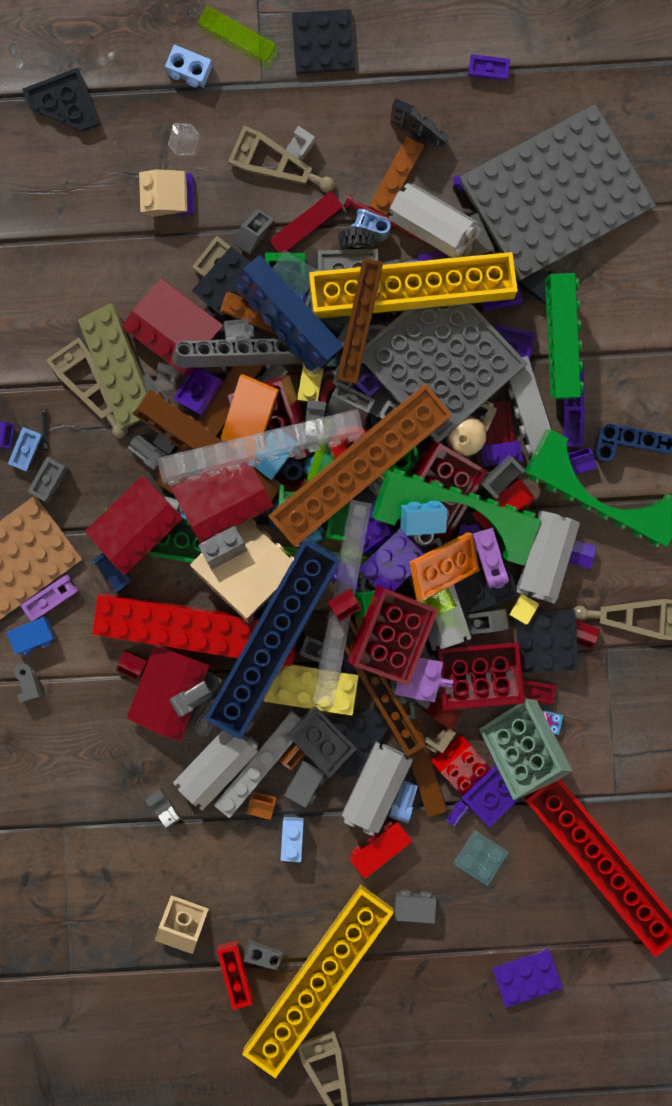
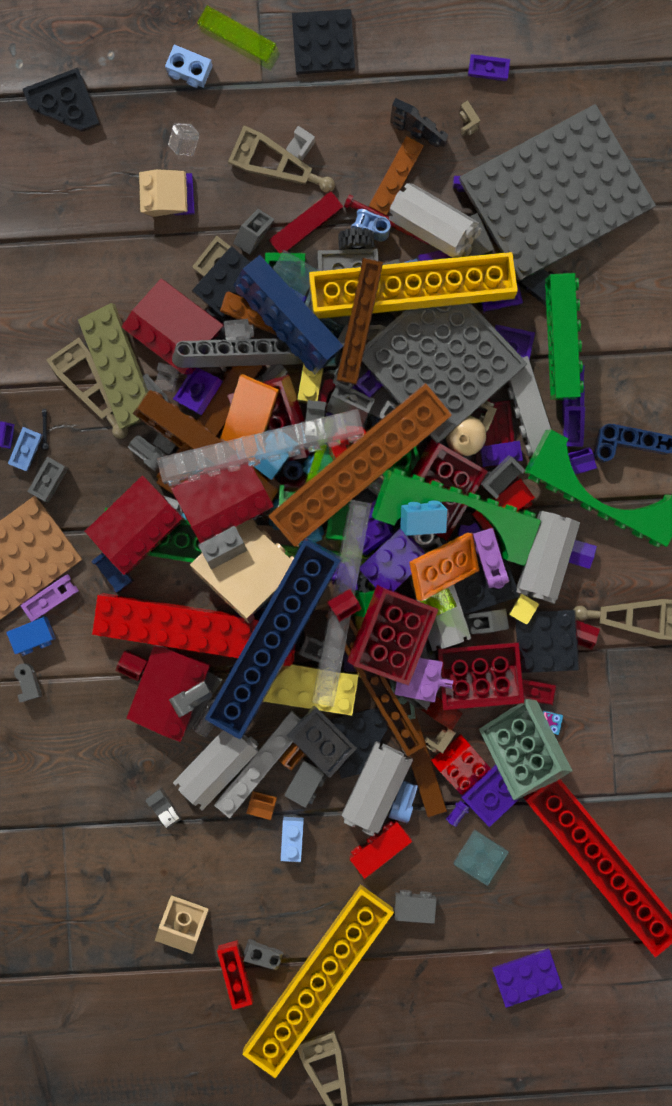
(468, 115): none -> dark tan bracket

